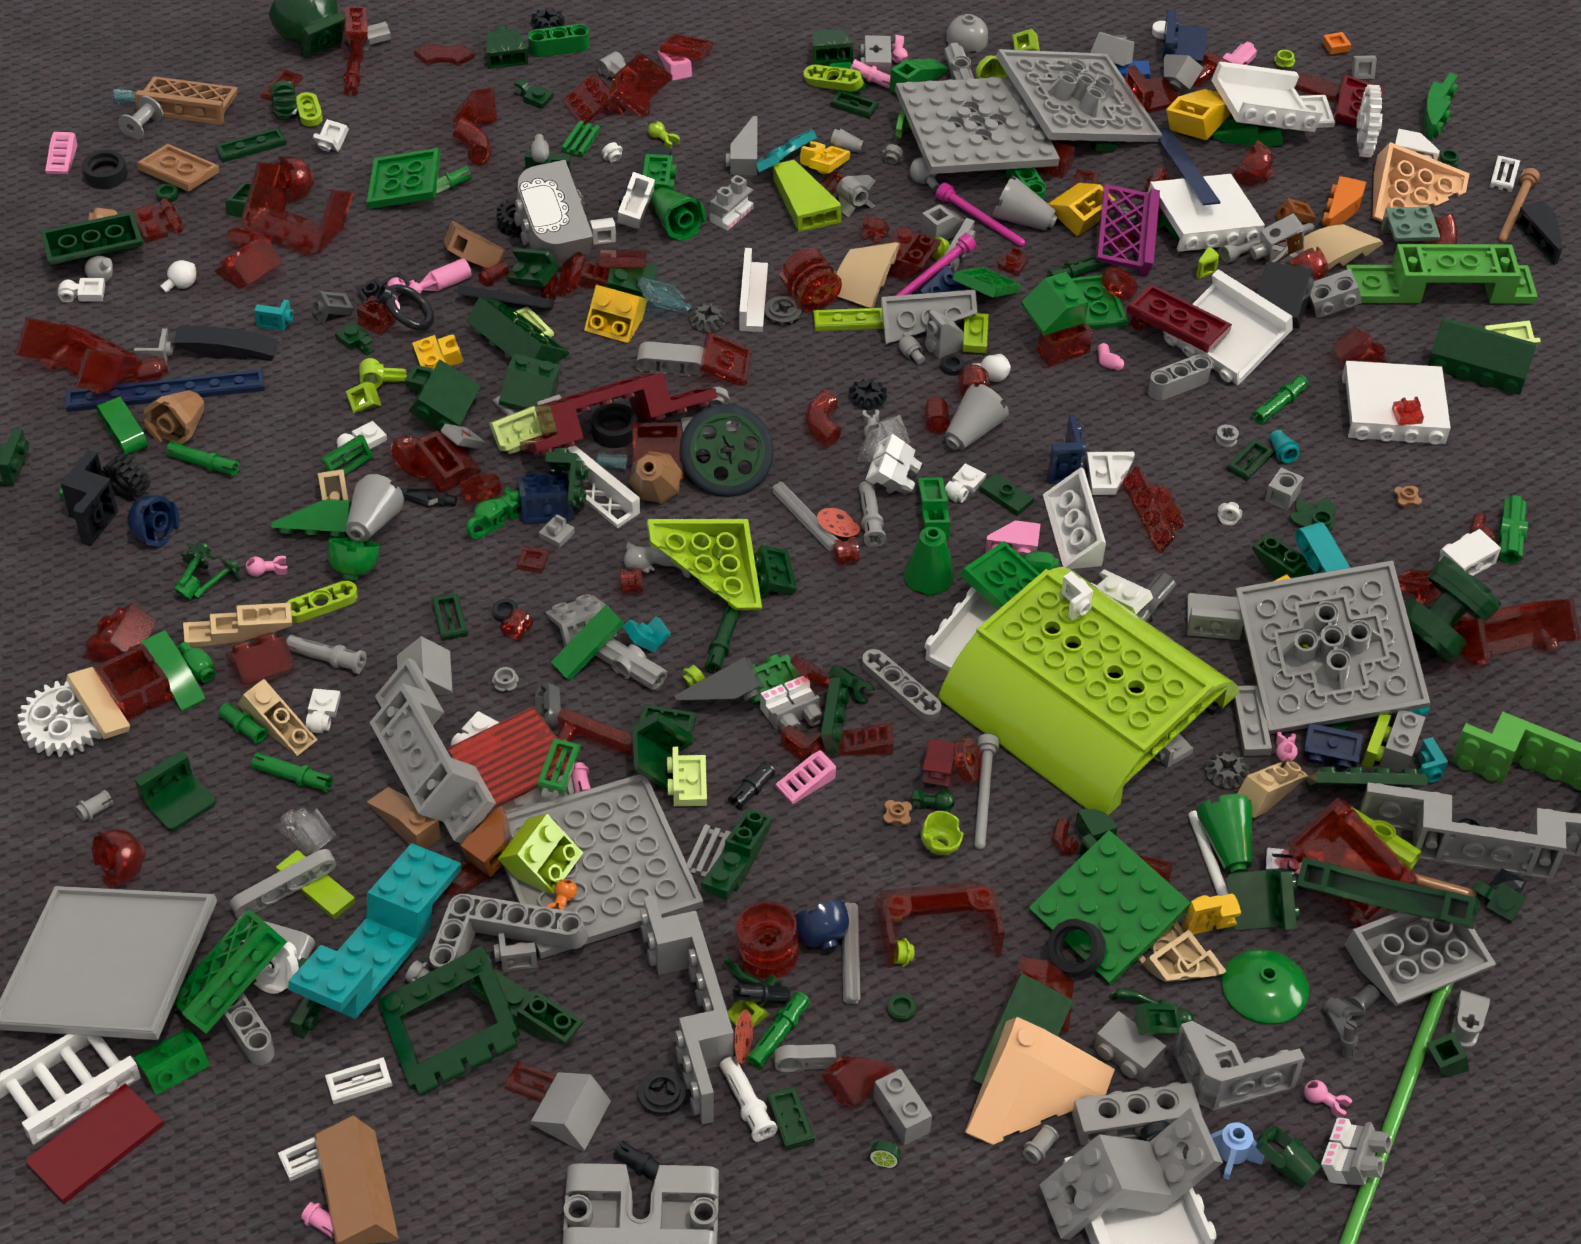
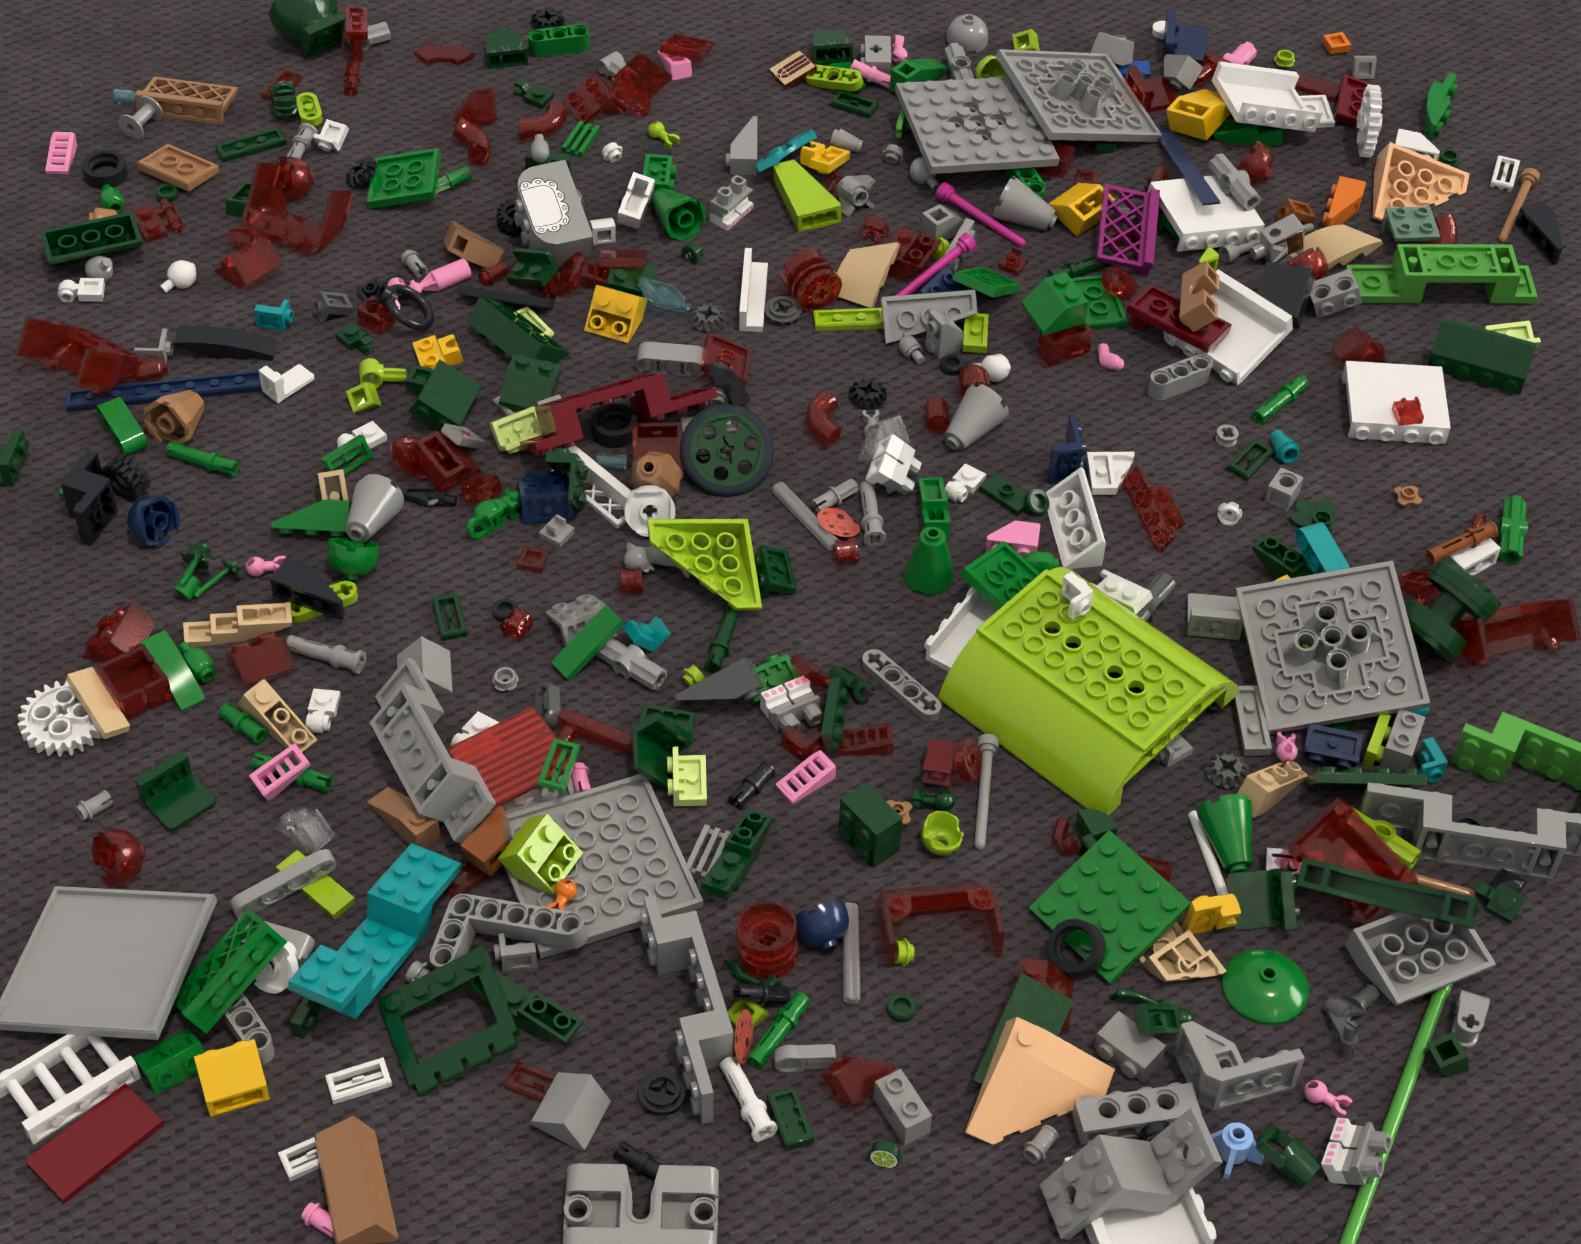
(111, 198): none -> green plant
(232, 1077): none -> yellow slope
(274, 764): none -> bright pink slope
(282, 386): none -> white bracket
(302, 141): none -> light grey pin
(303, 587): none -> black slope
(361, 172): none -> black gear
(411, 259): none -> light grey pin
(545, 124): none -> clear red cylinder
(639, 499): none -> white plate
(692, 252): none -> dark green axle
(721, 376): none -> black slope
(793, 69): none -> piece
(835, 495): none -> light grey axle
(869, 825): none -> dark green brick
(1036, 502): none -> dark green tile
(1196, 304): none -> medium nougat arch
(1234, 182): none -> light grey piece
(1470, 538): none -> dark orange pin

